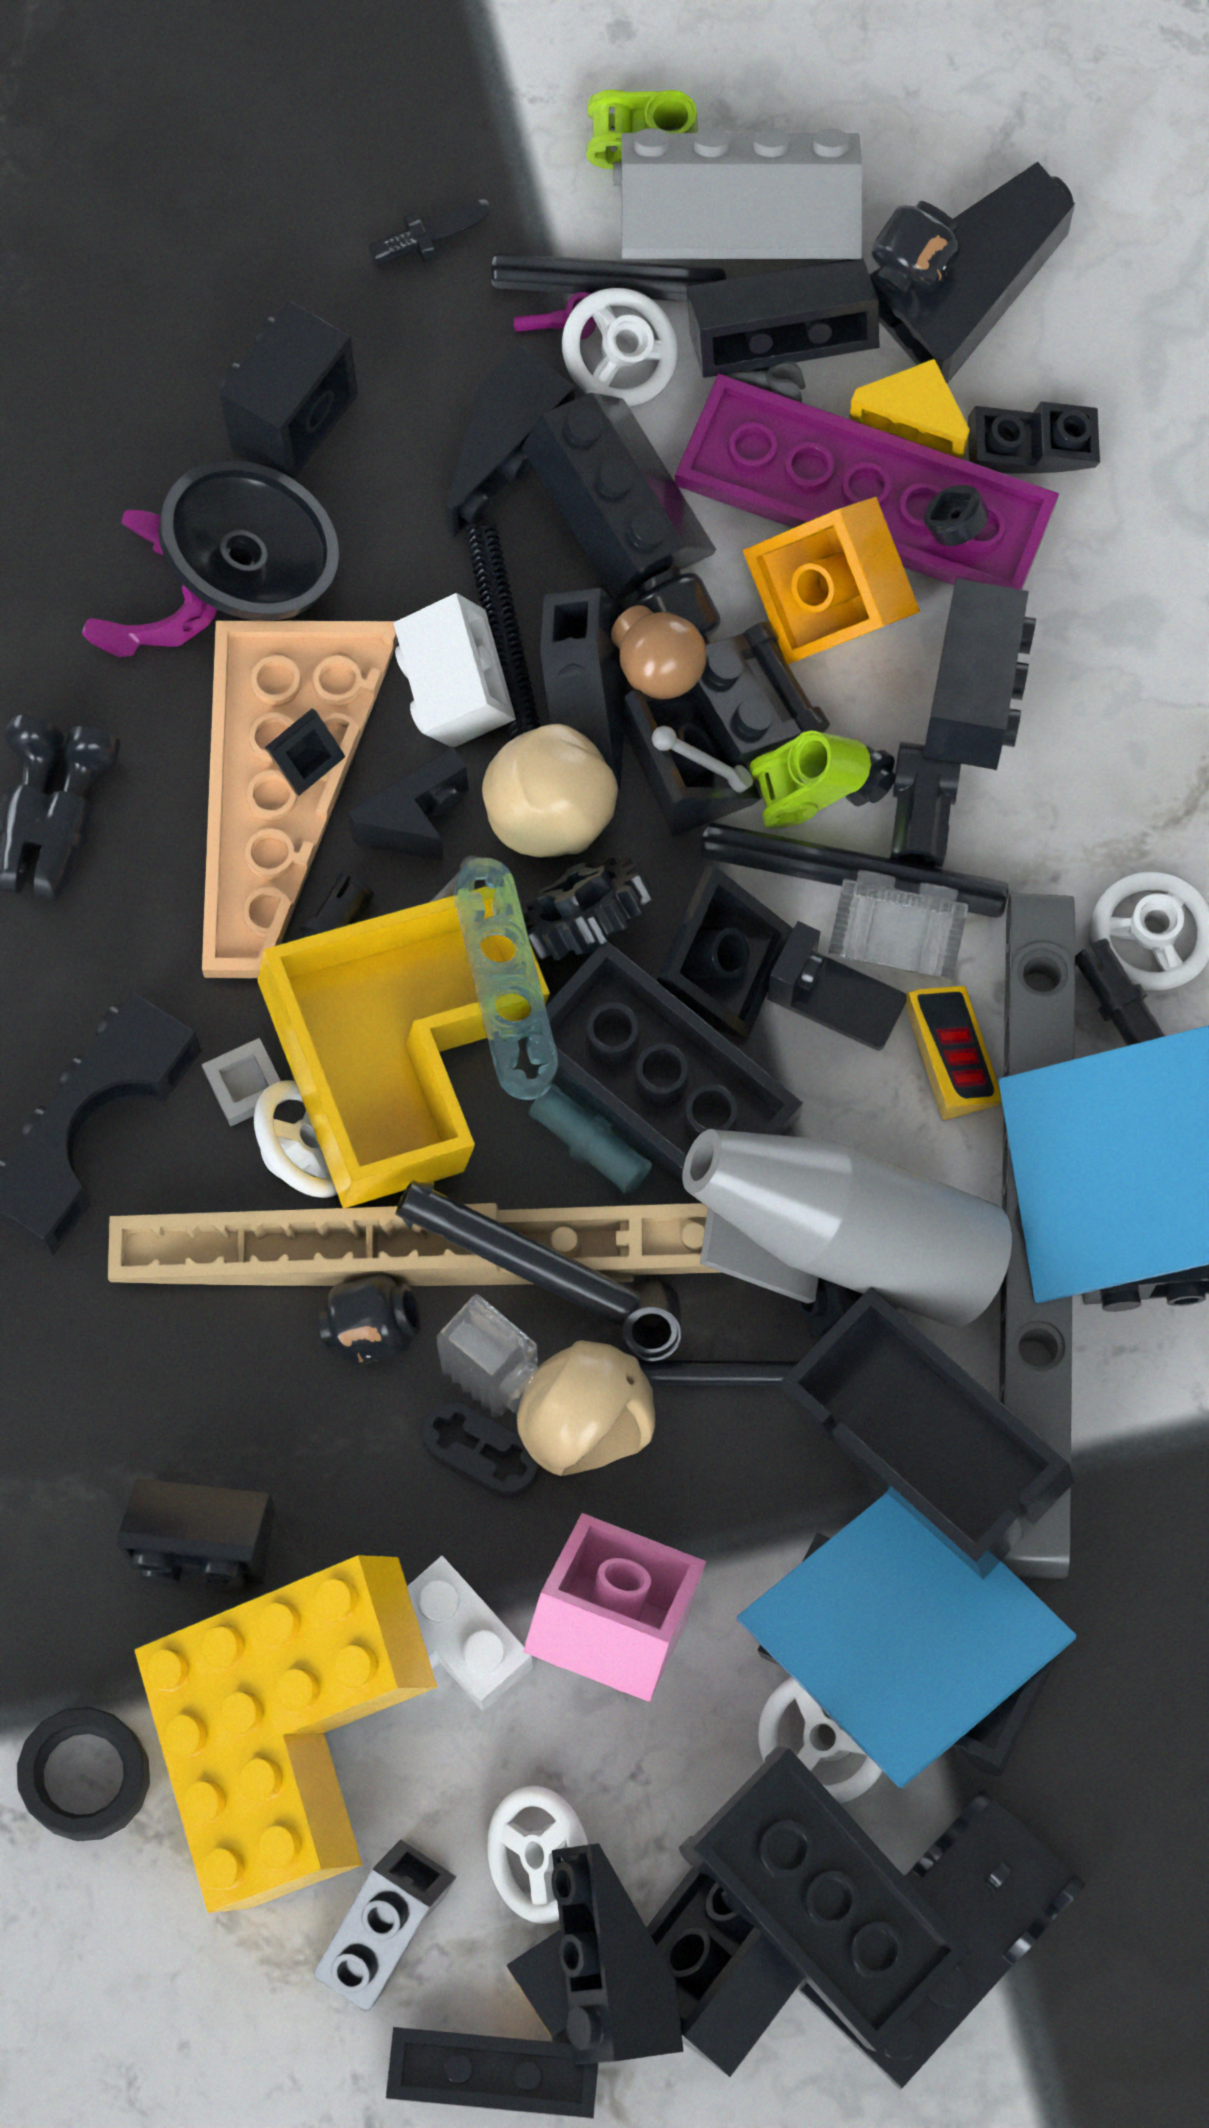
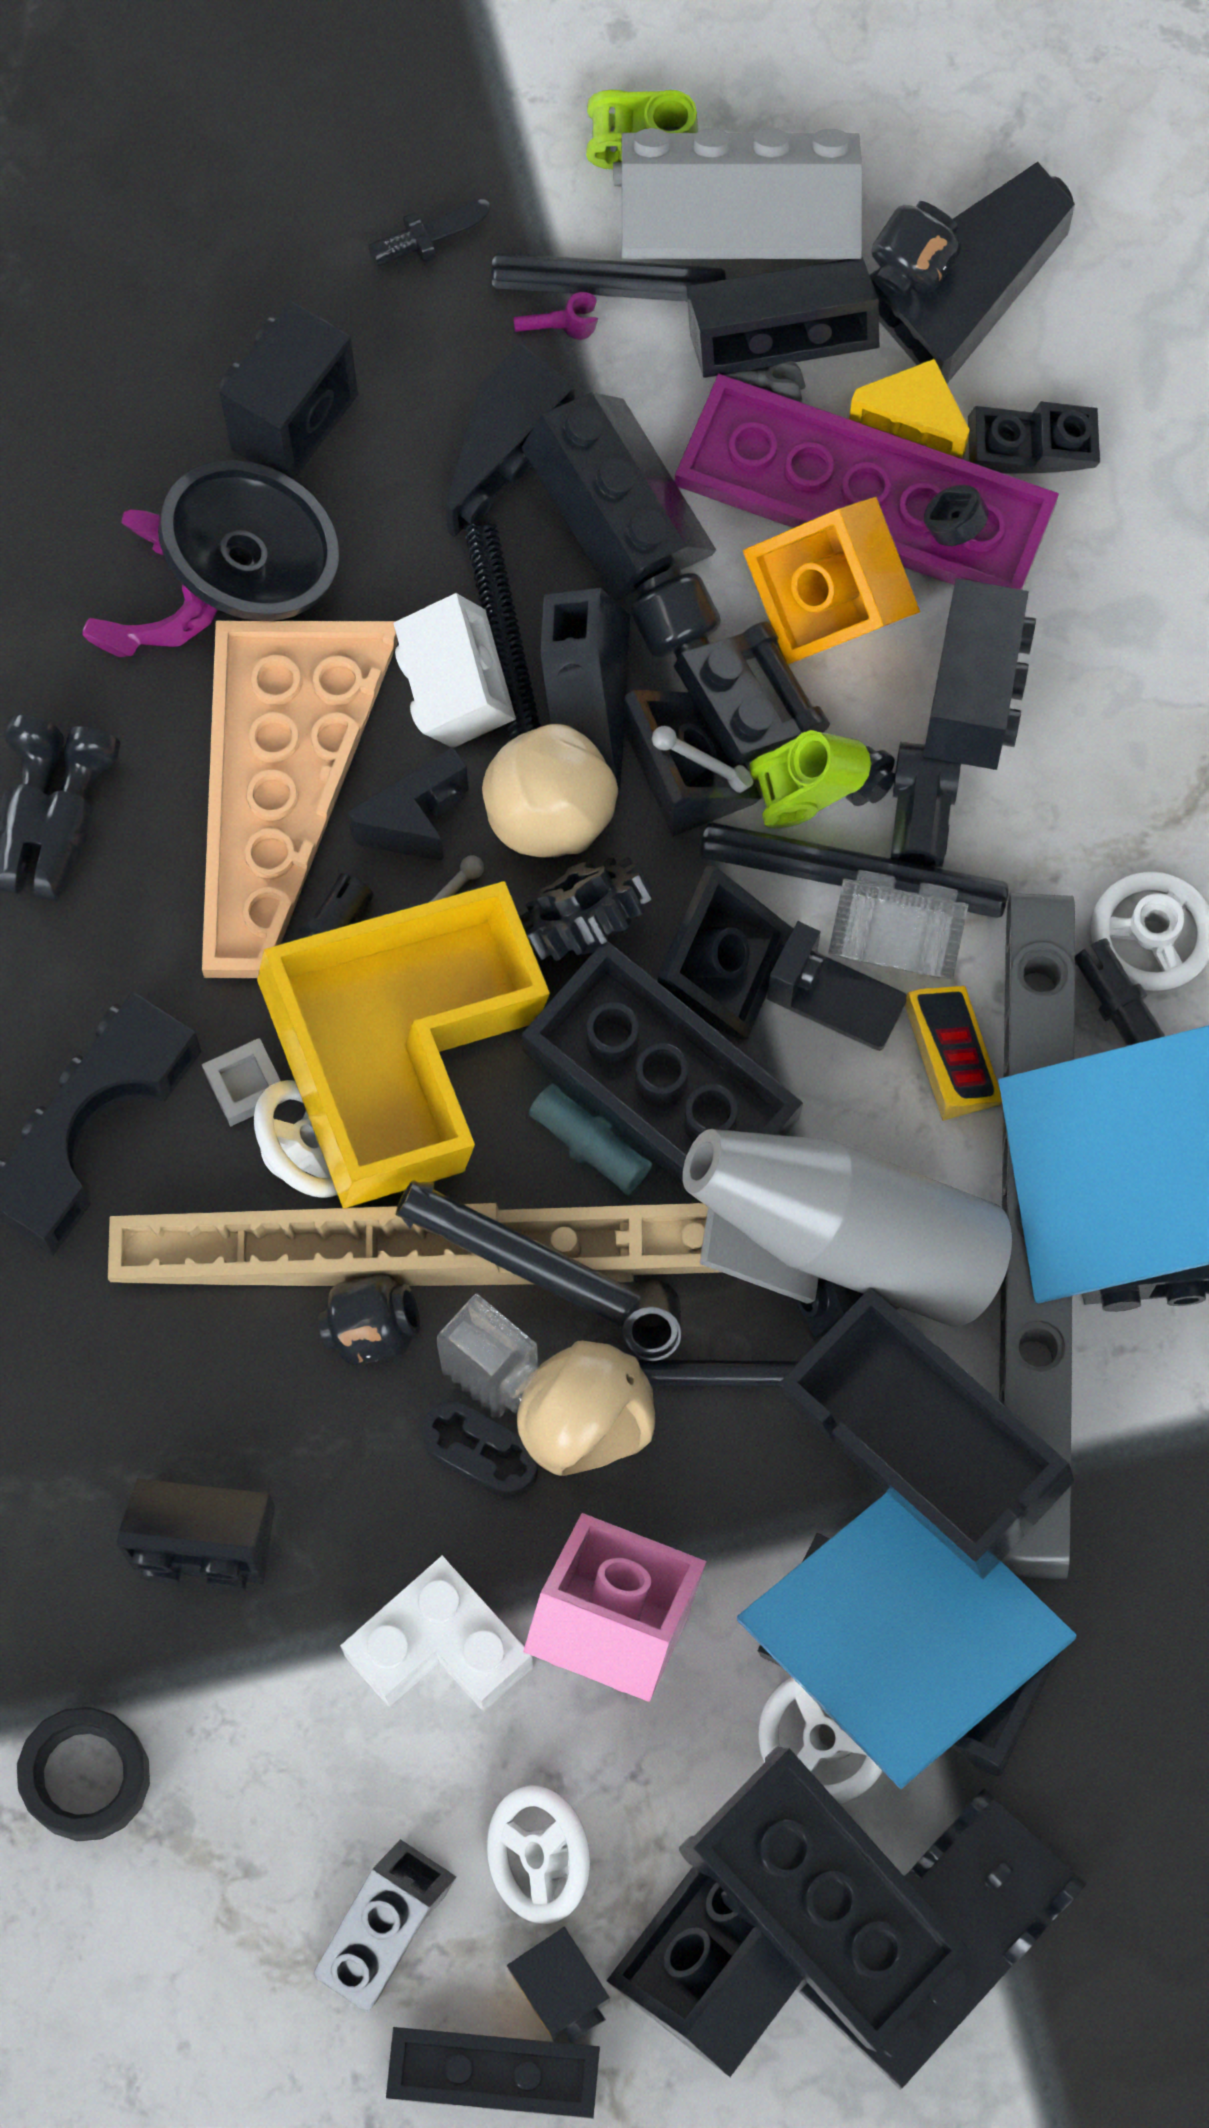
(247, 1716): yellow piece -> none
(305, 751): black slope -> none
(499, 978): clear light blue beam -> none
(614, 1973): black slope -> none
(634, 330): white piece -> none
(659, 652): medium nougat piece -> none

